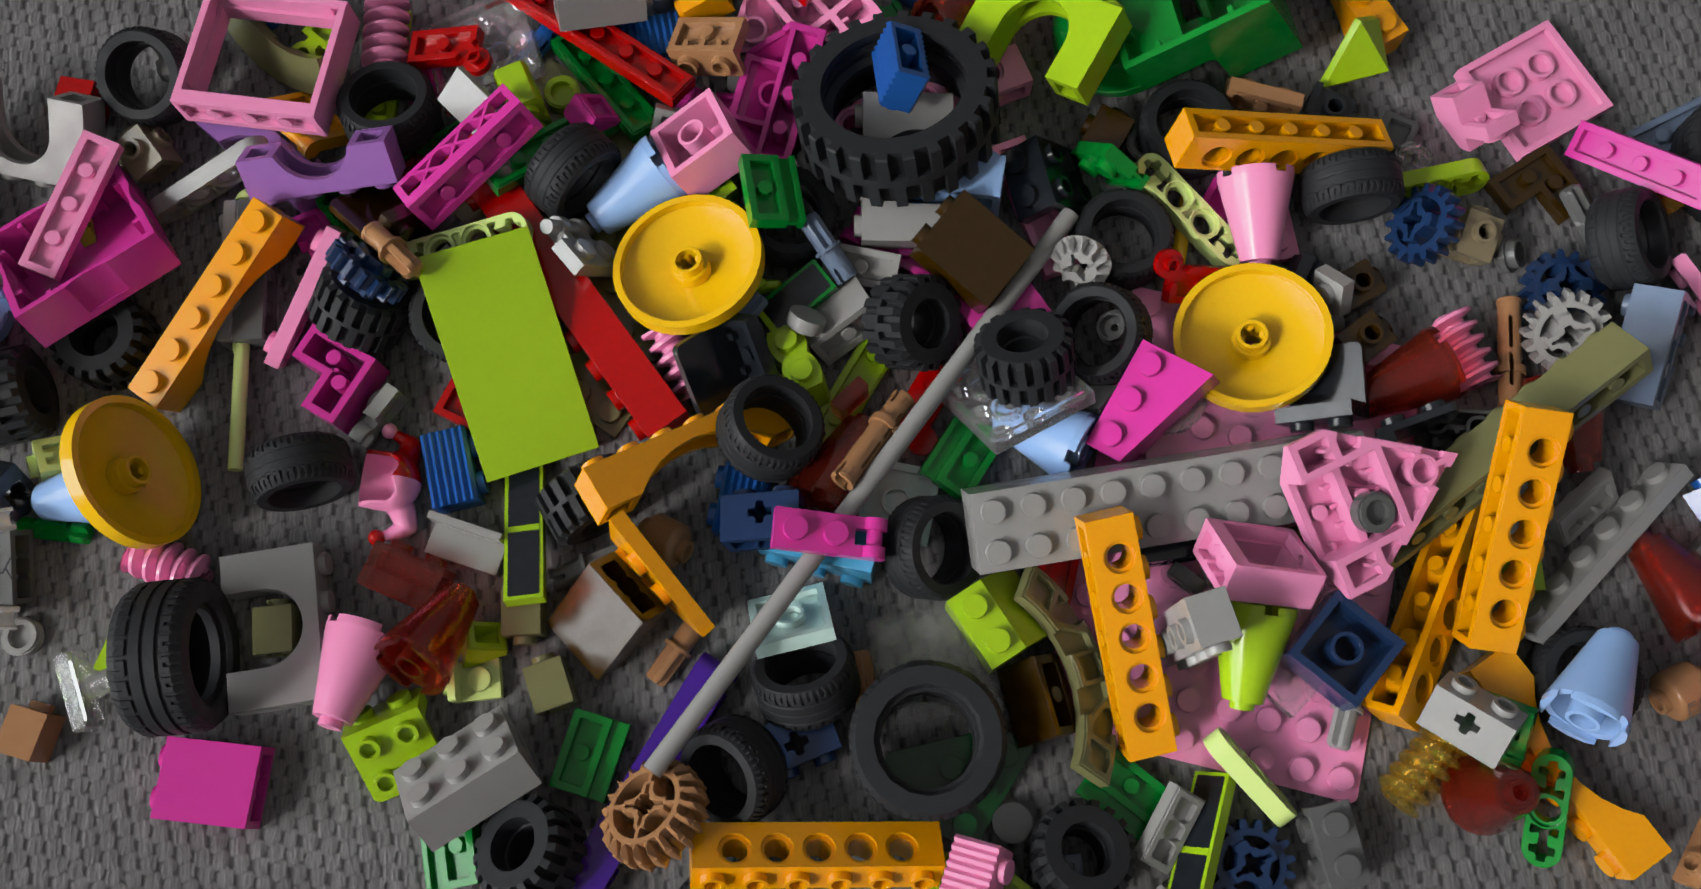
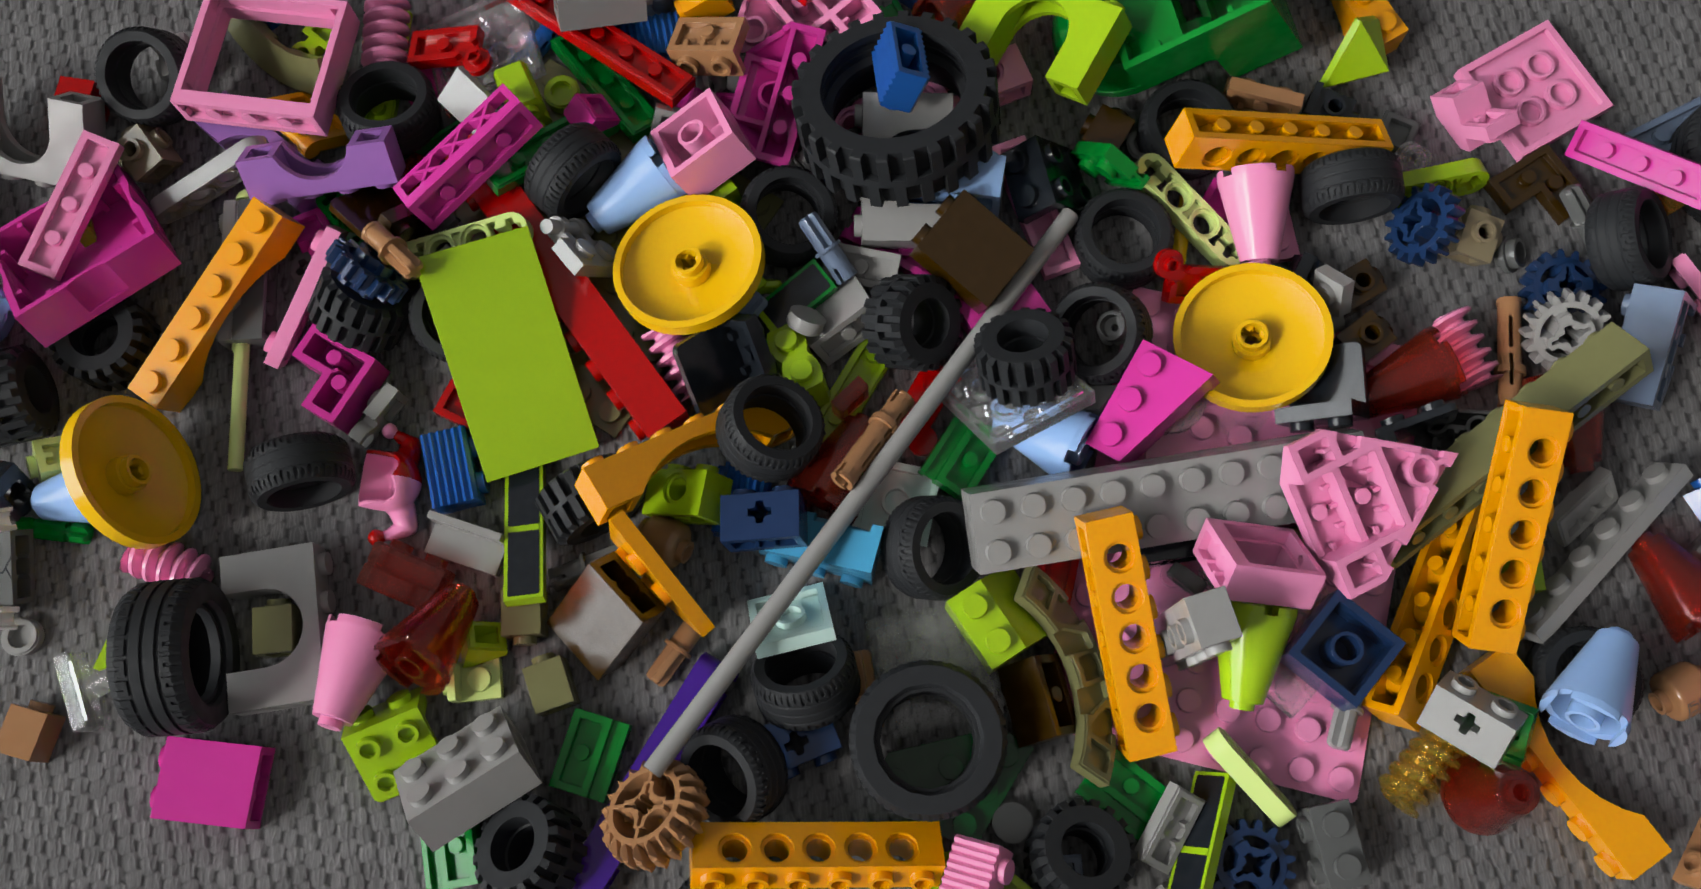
(687, 494): none -> lime brick
(771, 191): green plate -> none
(827, 533): dark pink plate -> none
(1087, 252): light grey gear -> none
(1372, 512): dark grey tile -> none
(1532, 832): green beam -> none

